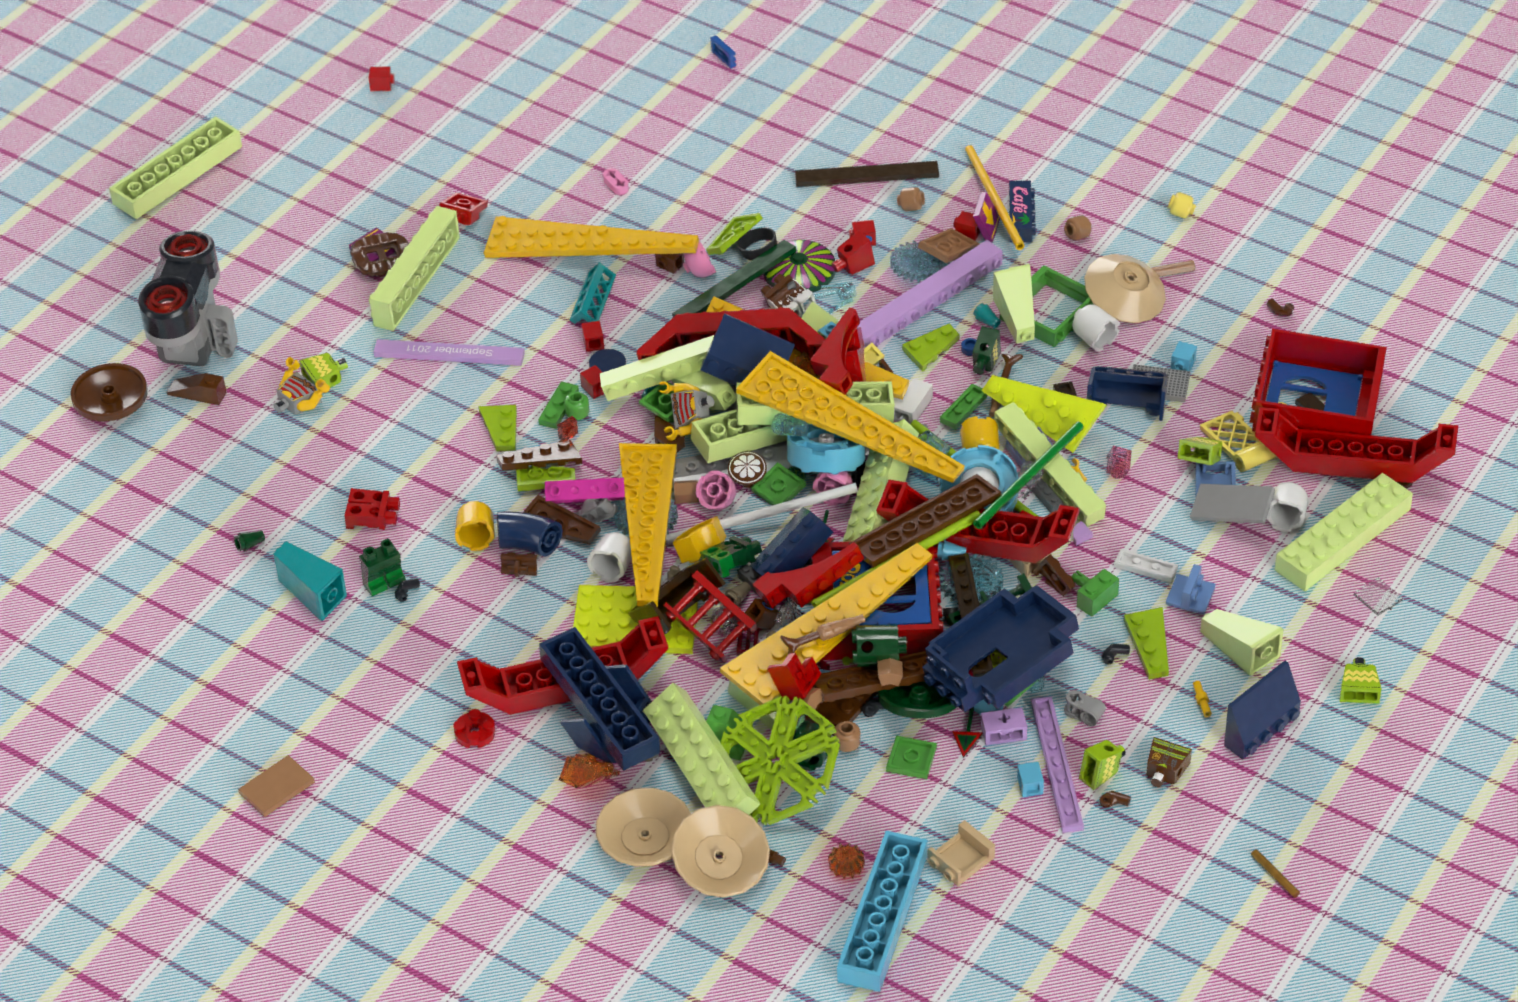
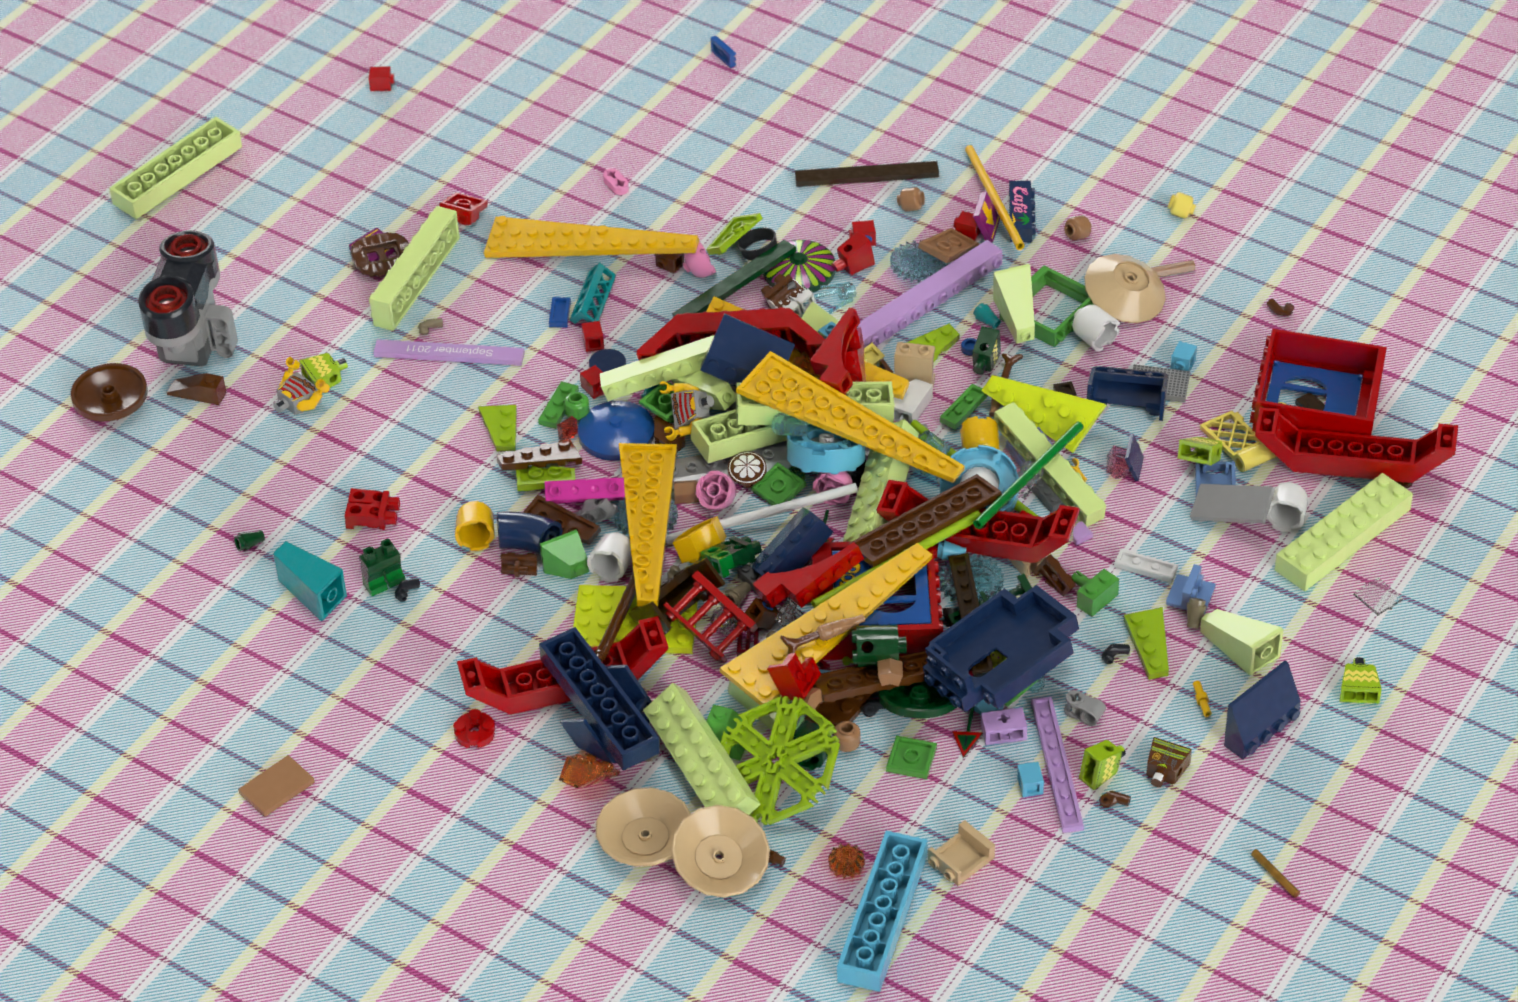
(430, 323): none -> dark tan arm
(560, 312): none -> blue tile
(564, 556): none -> bright green slope
(614, 424): none -> blue dish
(617, 620): none -> reddish brown piece
(914, 362): none -> tan panel
(1134, 457): none -> dark blue piece
(1195, 611): none -> dark tan cone

